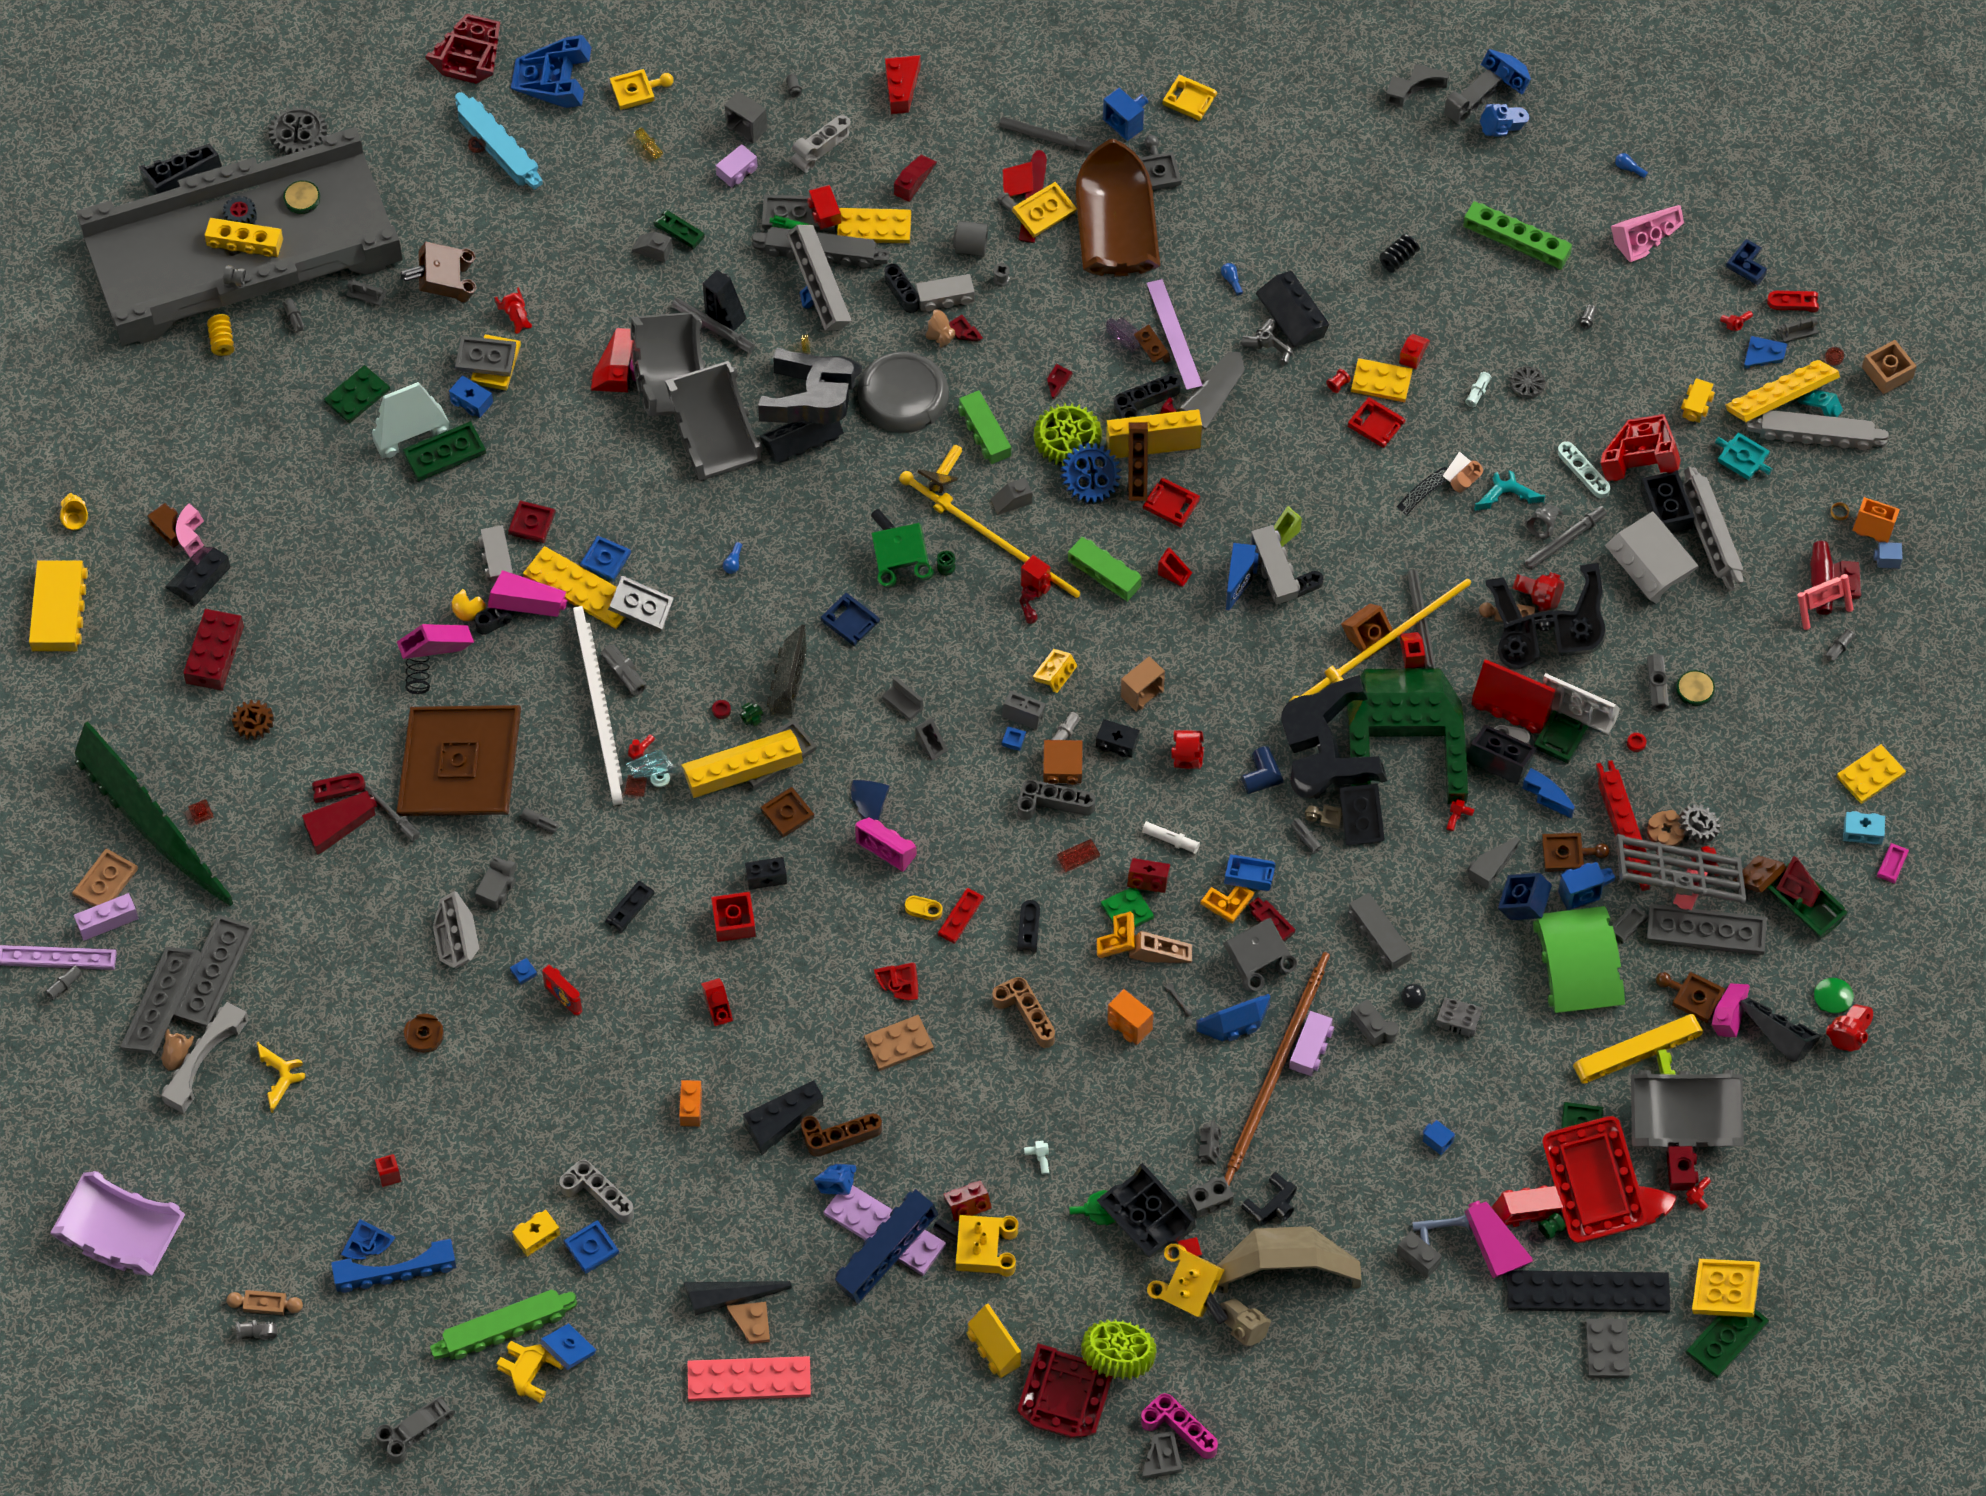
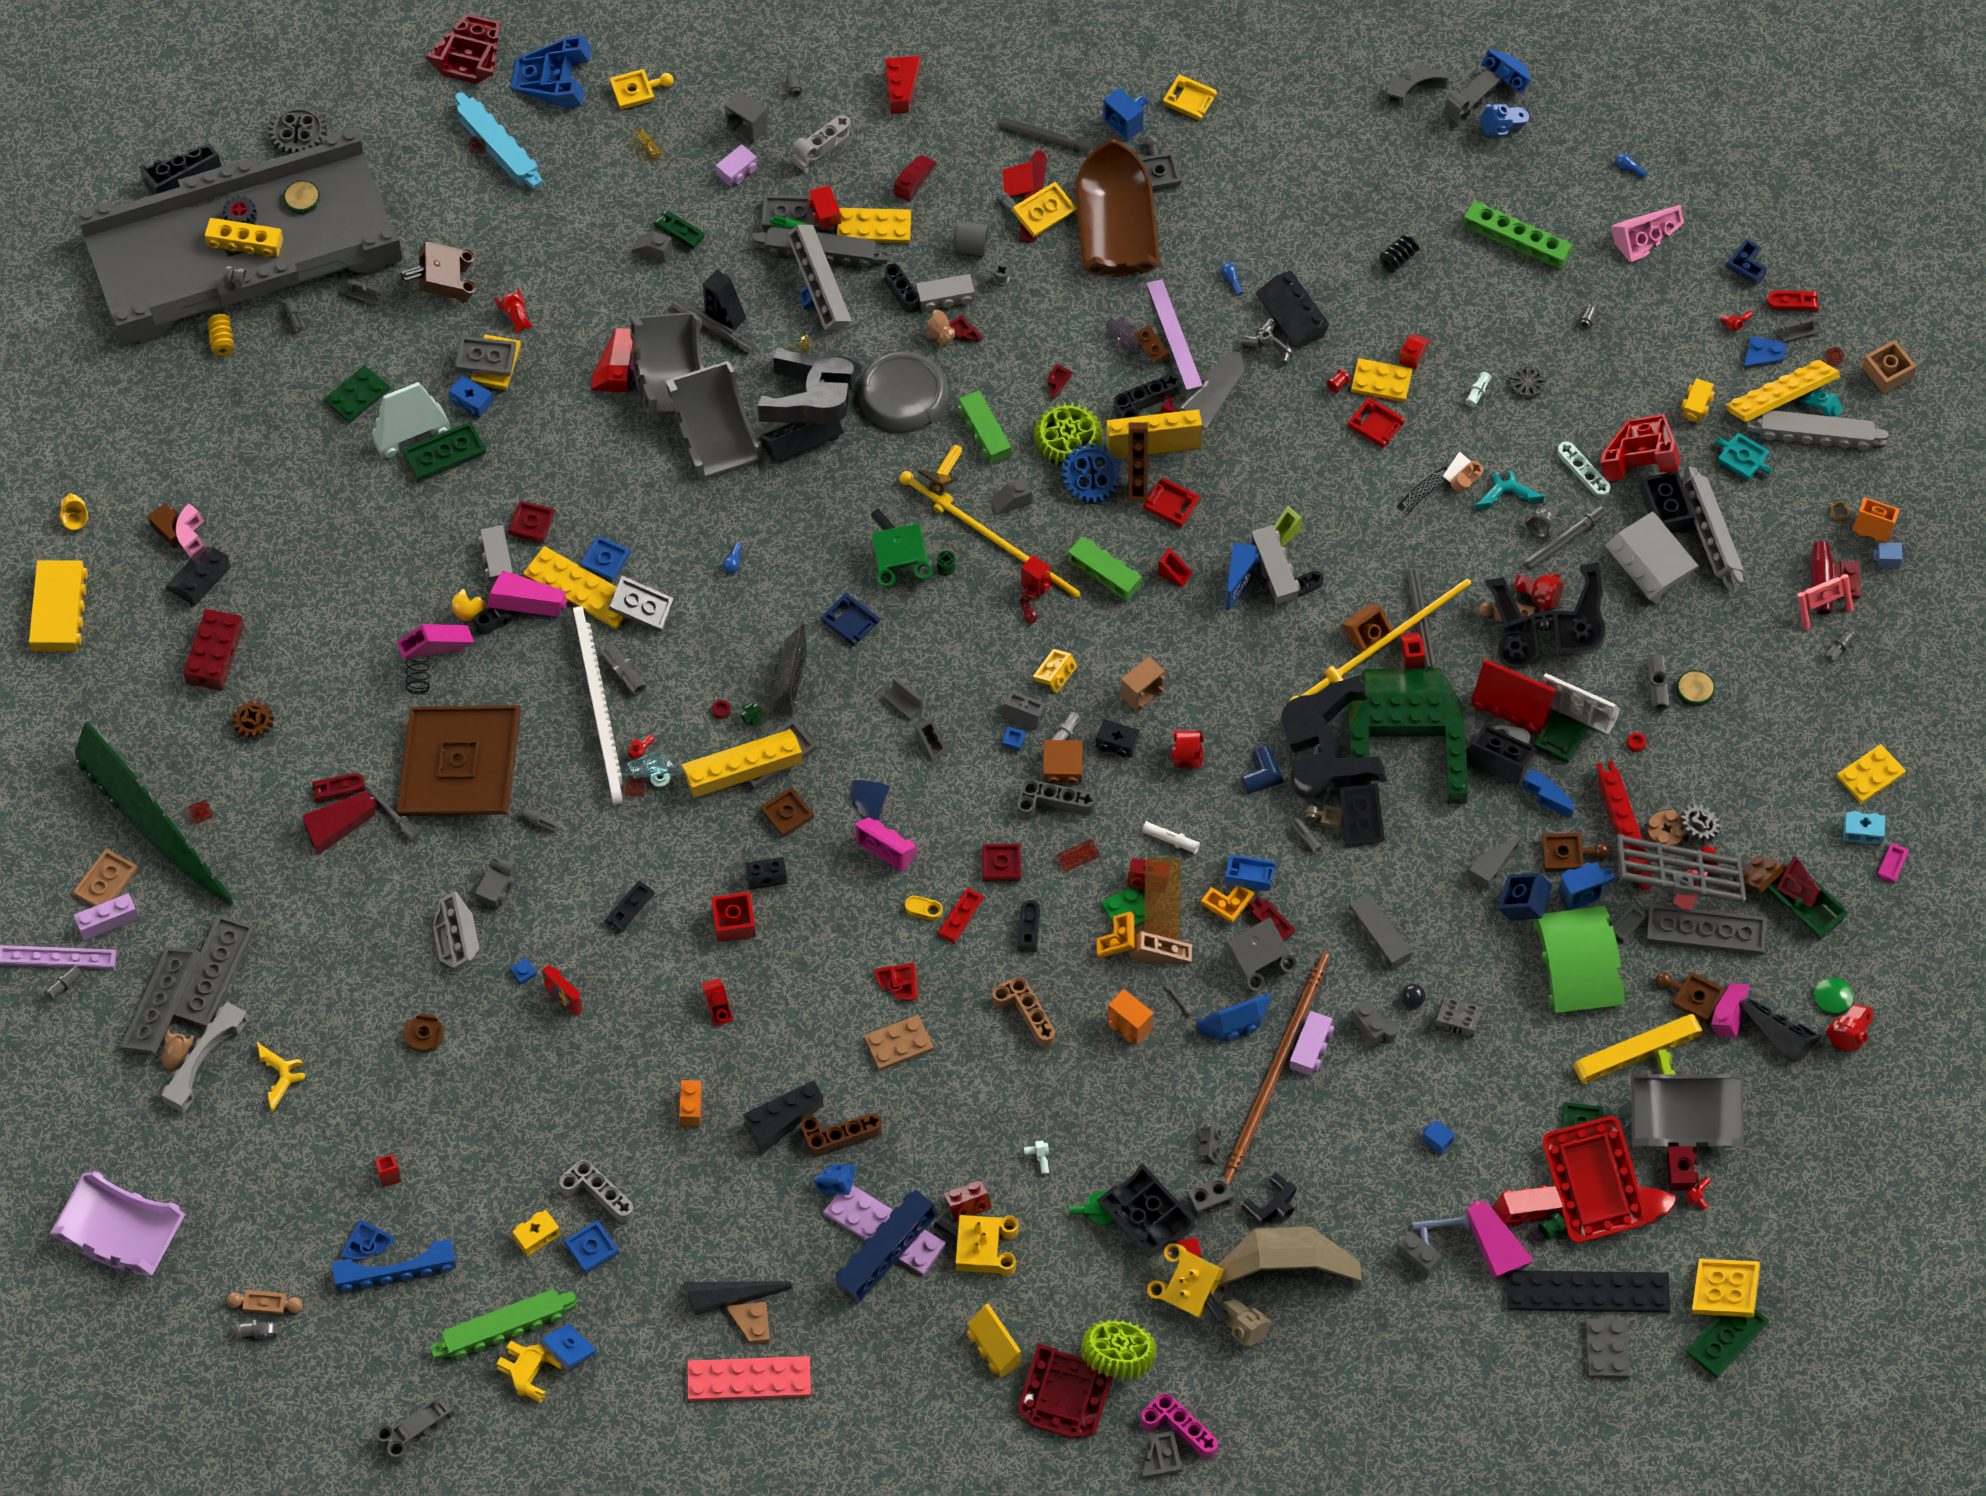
(1001, 862): none -> dark red plate
(1162, 897): none -> clear orange piece
(1457, 809): red piece -> none

